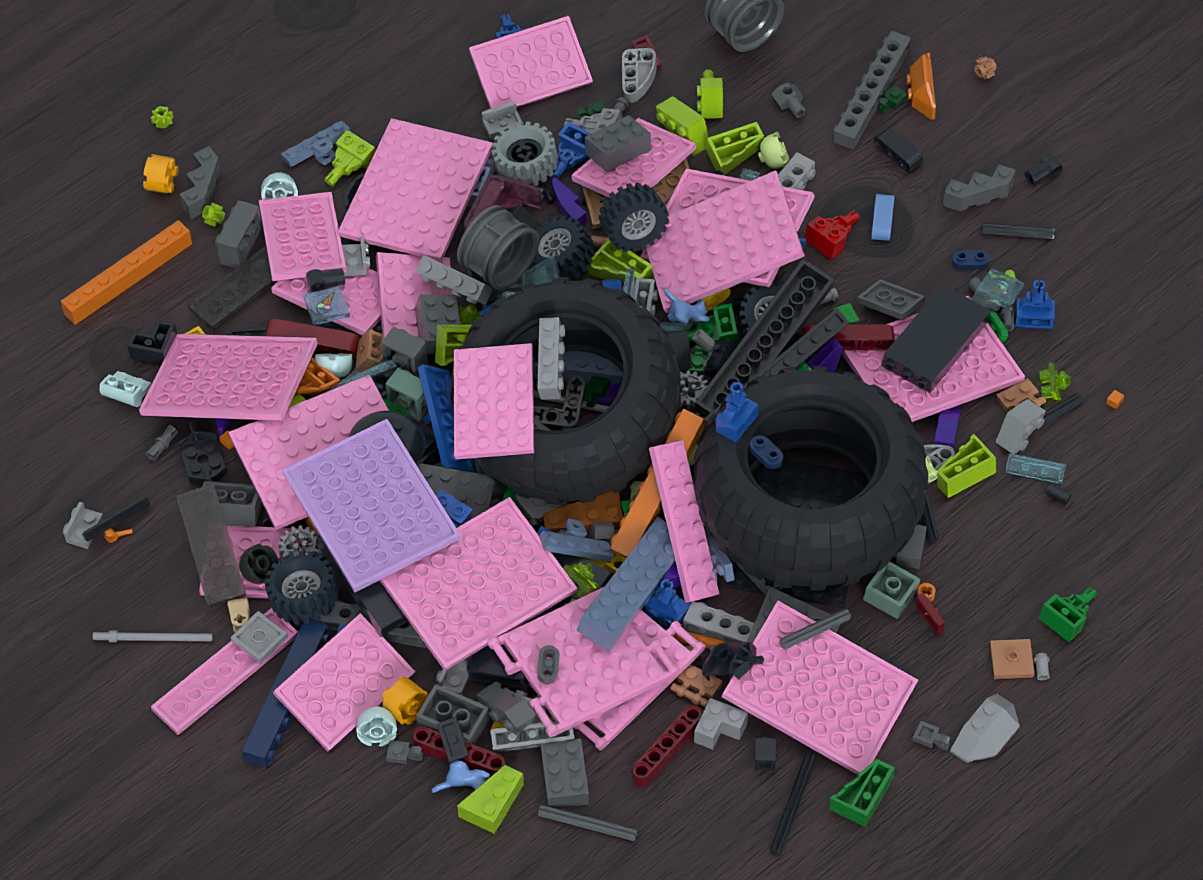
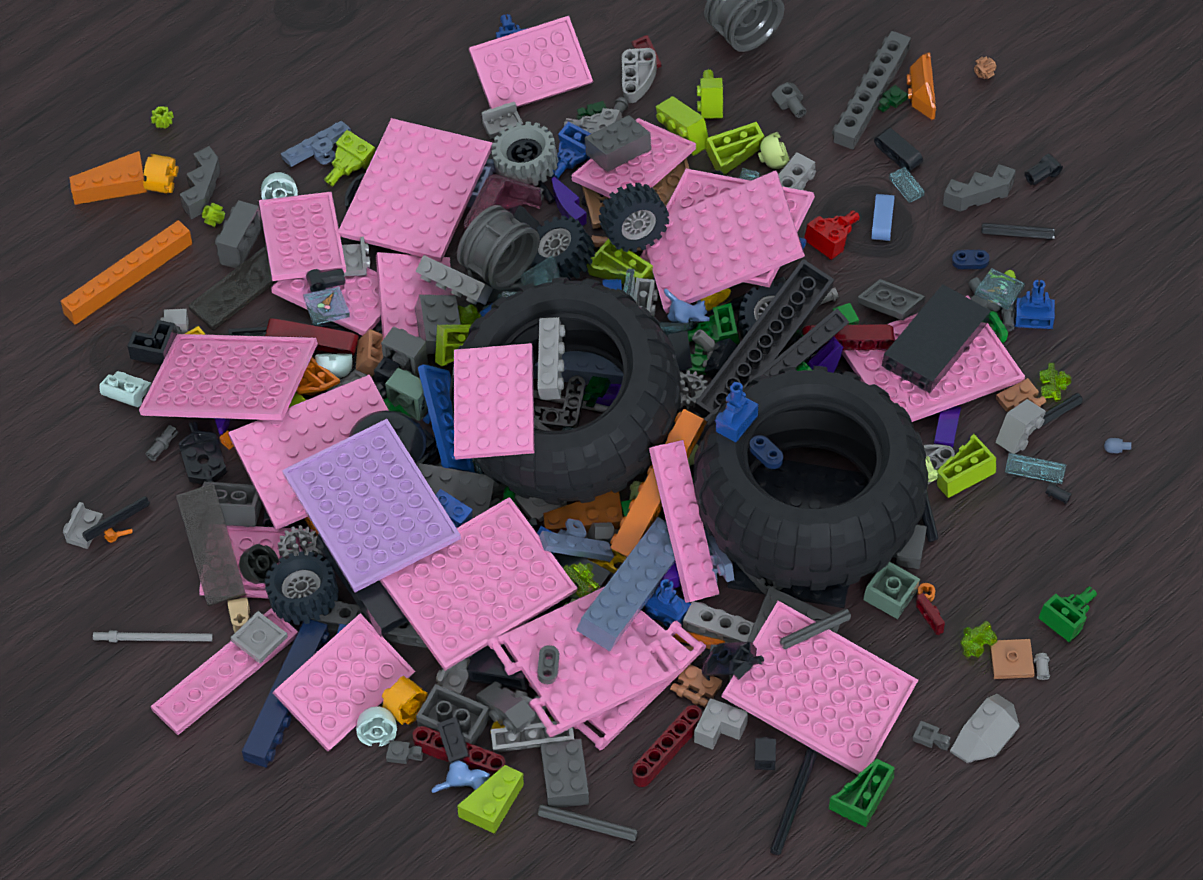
(109, 180): none -> orange wedge
(179, 317): none -> light grey brick
(378, 369): clear light blue tile -> none
(906, 184): none -> clear light blue tile
(976, 638): none -> clear neon green hips
(1115, 399): orange piece -> none
(1116, 445): none -> sand blue cylinder

